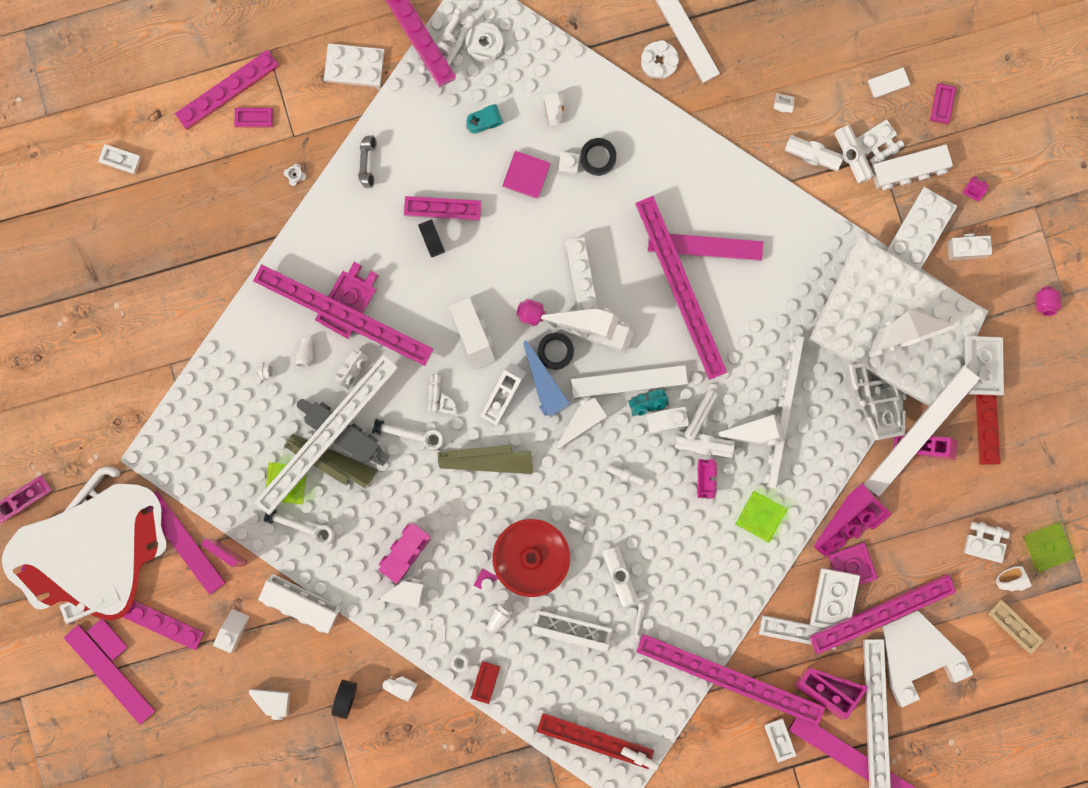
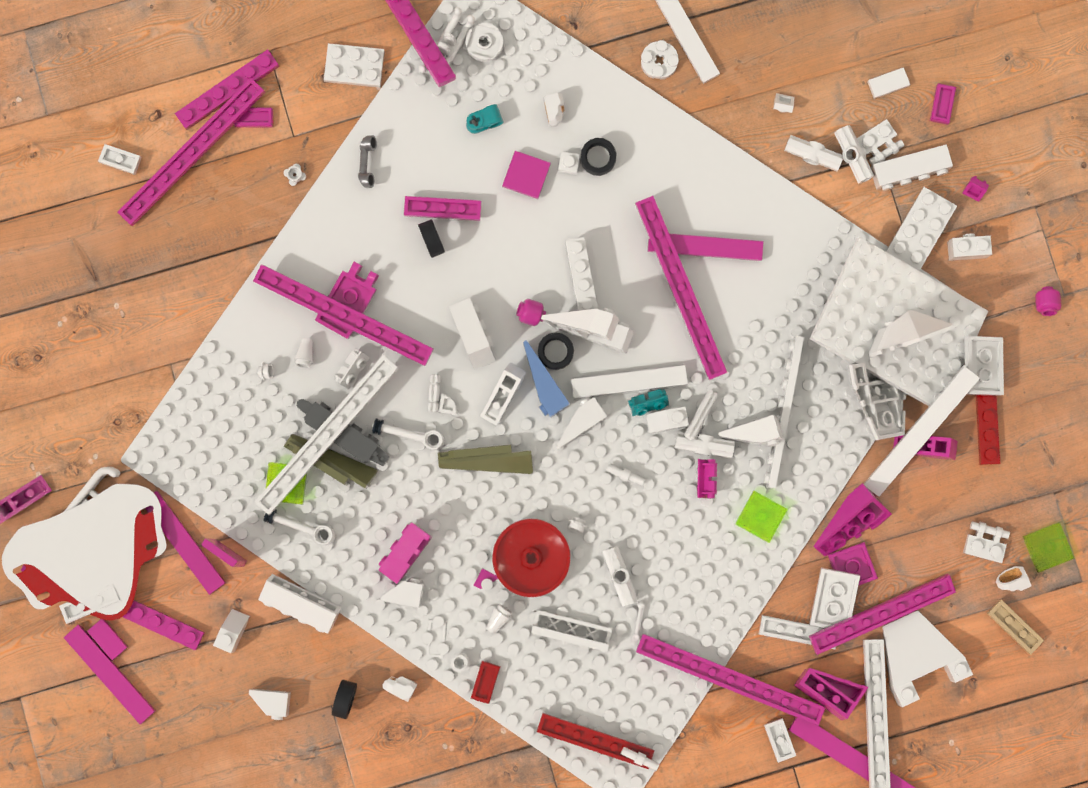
(191, 152): none -> dark pink plate

